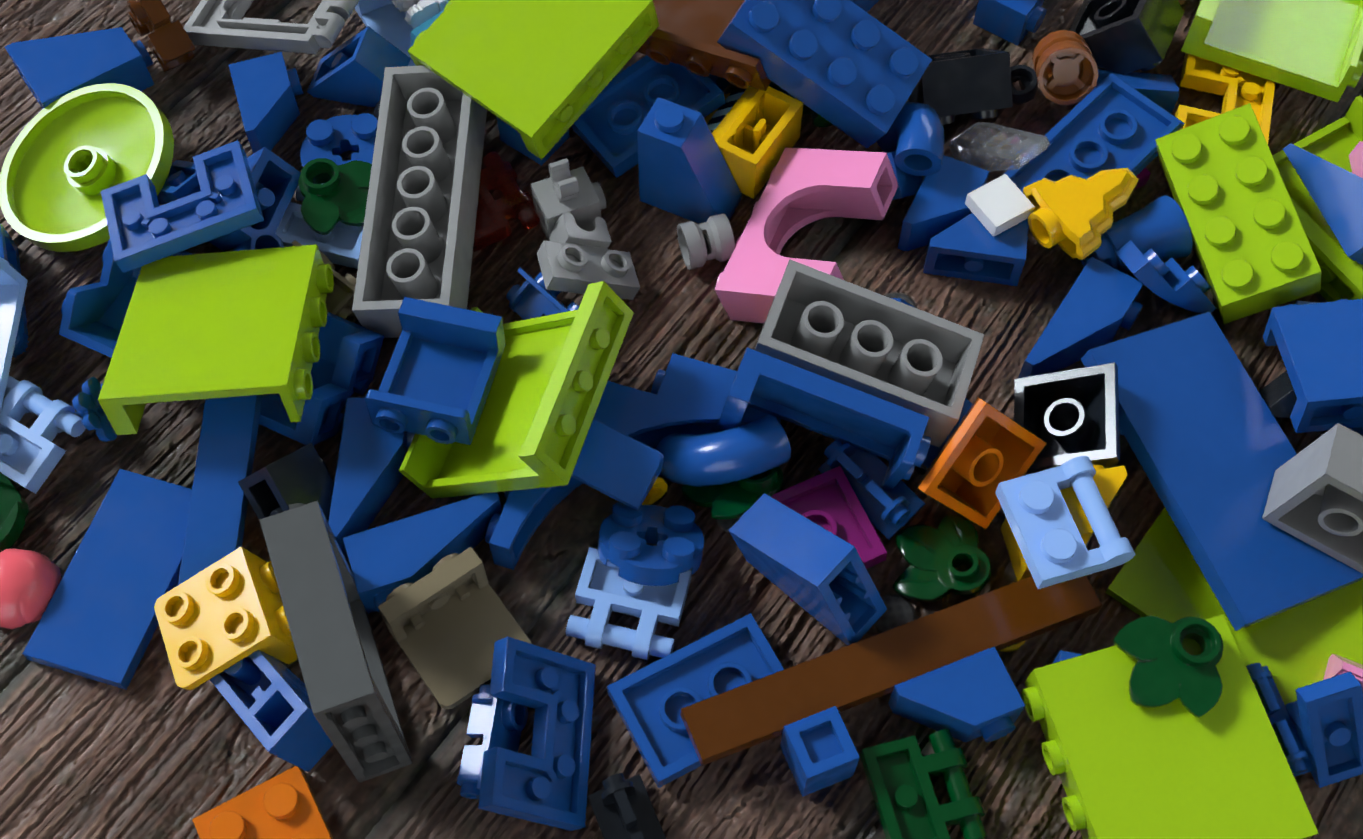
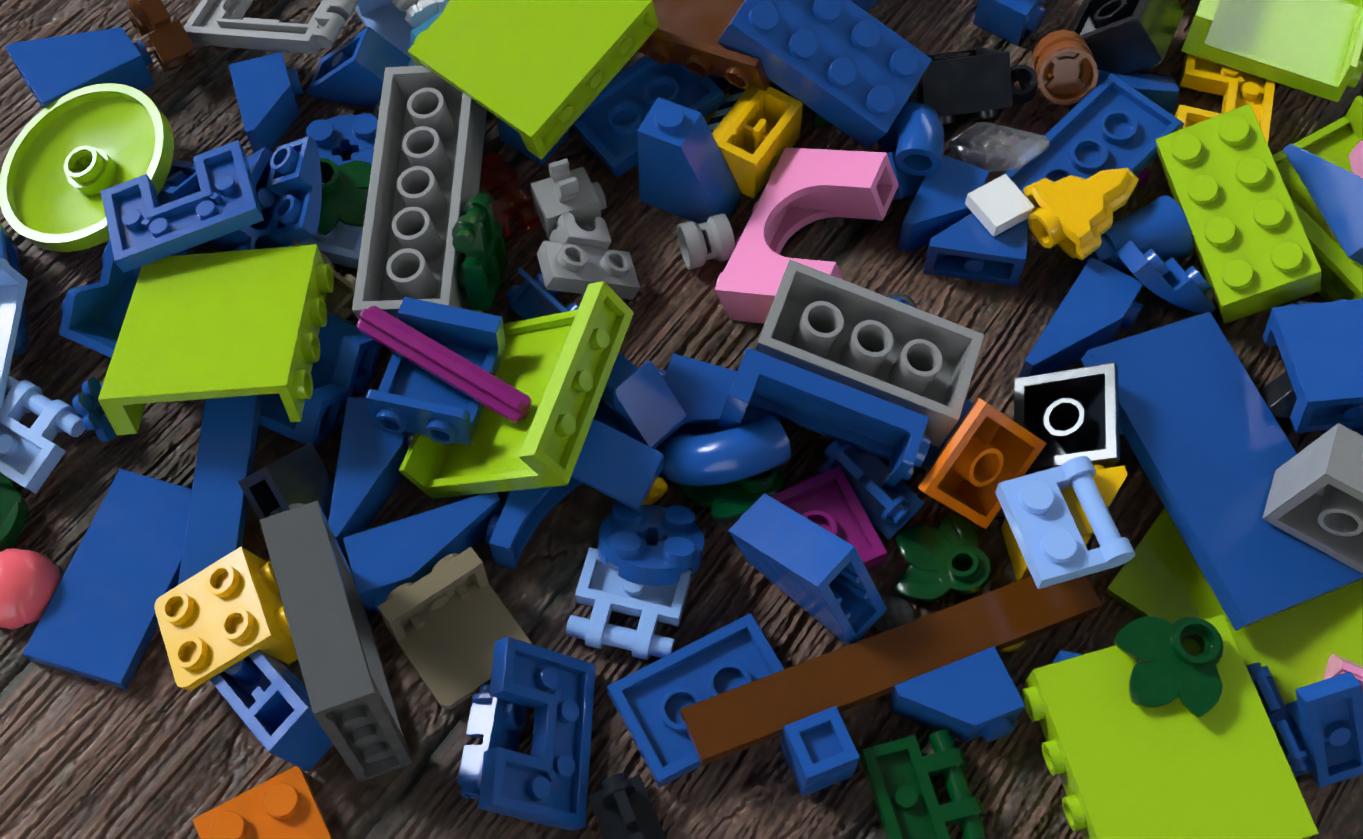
(298, 182): none -> blue slope
(444, 364): none -> magenta axle
(484, 249): none -> dark green plate
(641, 402): none -> blue slope

